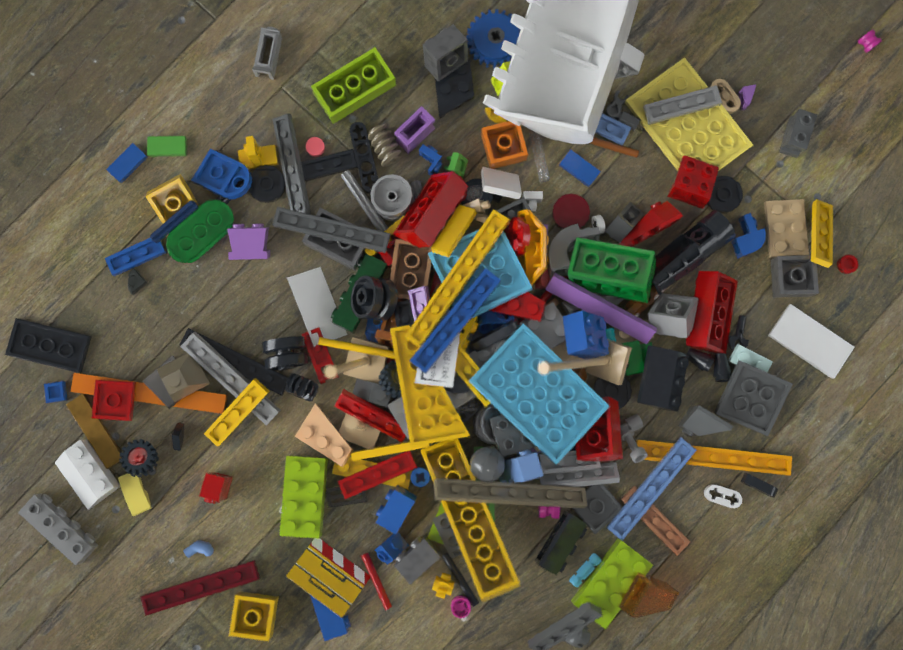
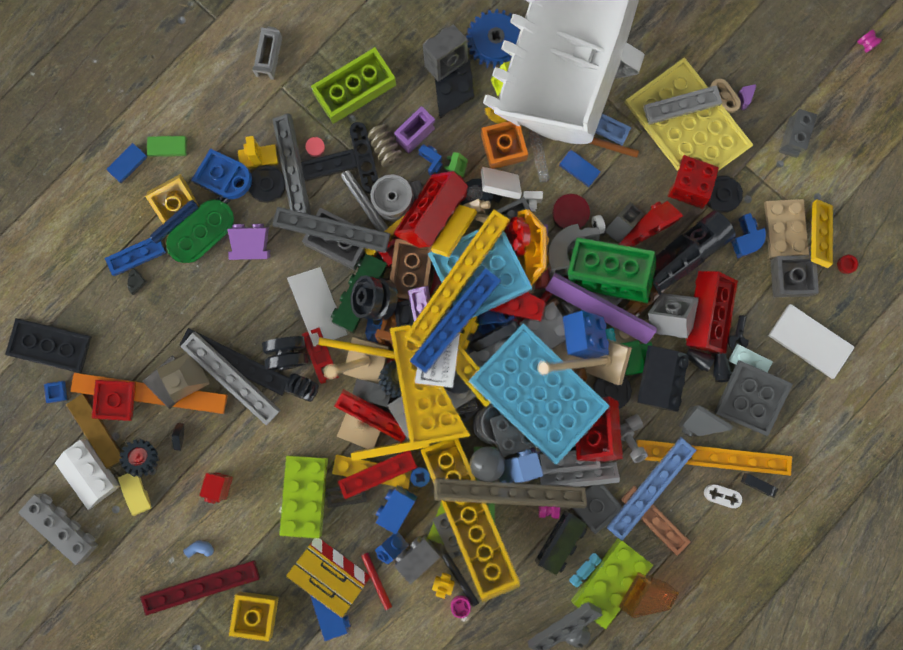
(236, 412): yellow plate -> none
(322, 436): light nougat wing -> none
(614, 111): dark grey bar -> none

